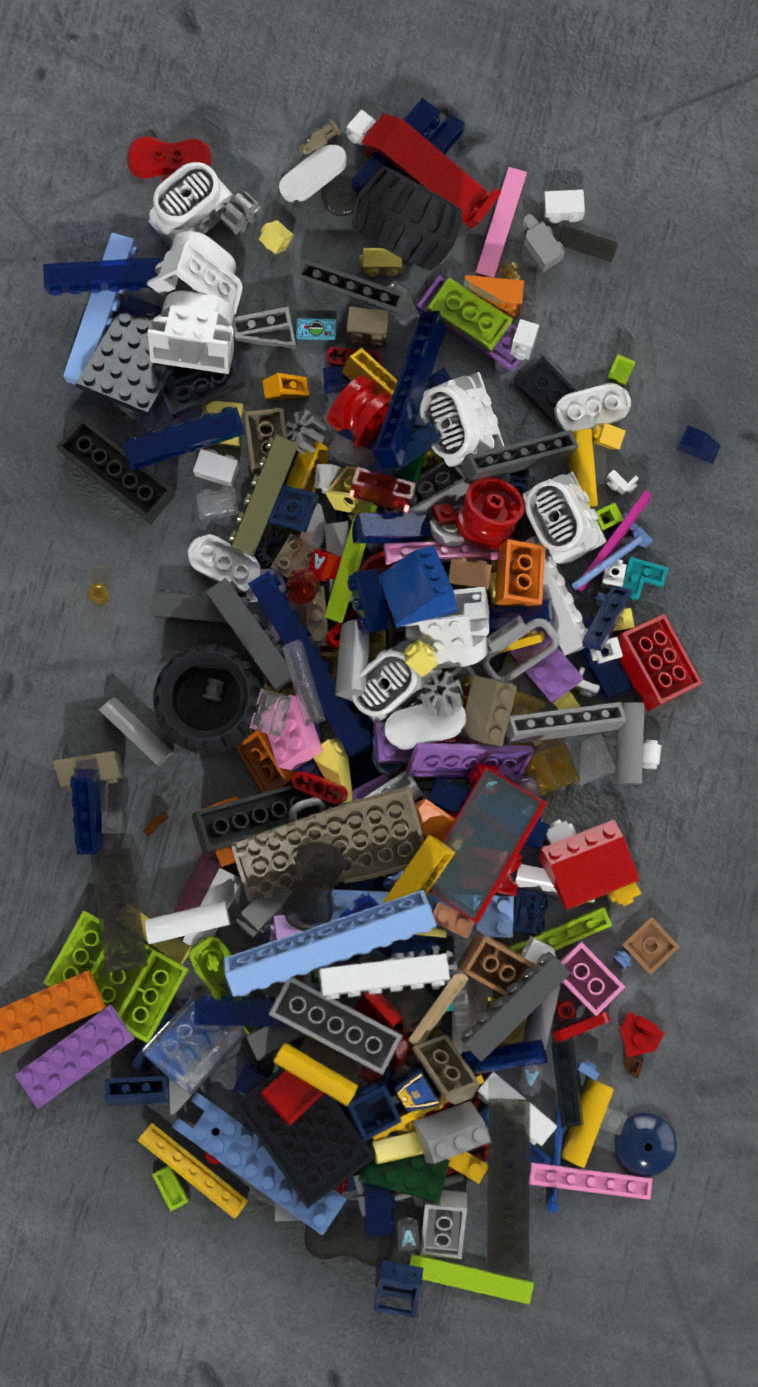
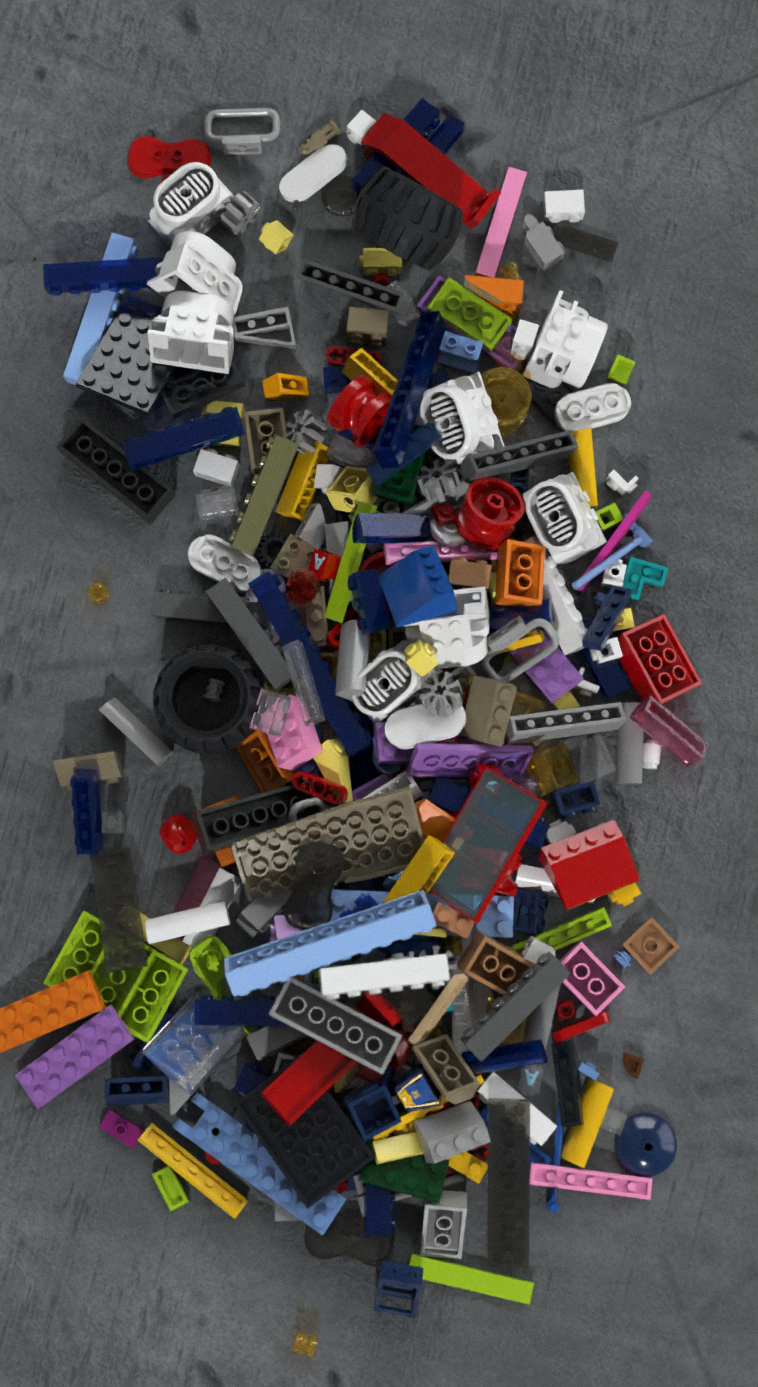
(121, 1128): none -> magenta plate
(153, 824): reddish brown tile -> none
(178, 833): none -> red hair
(242, 143): none -> light grey bar
(293, 508): dark blue plate -> none
(305, 1344): none -> clear yellow wheel
(315, 1074): yellow brick -> none
(316, 329): tile -> none
(331, 1058): clear smoke tile -> none
(379, 277): none -> red plate
(382, 489): clear red brick -> none
(408, 1234): clear brick -> none
(439, 481): none -> light grey gear
(453, 945): none -> clear yellow wheel
(460, 353): none -> medium blue panel
(509, 398): none -> clear yellow piece
(565, 345): none -> white brick
(574, 804): none -> dark blue piece
(608, 436): yellow brick -> none
(639, 1035): red plate -> none
(669, 731): none -> clear pink brick
(698, 444): clear blue slope -> none

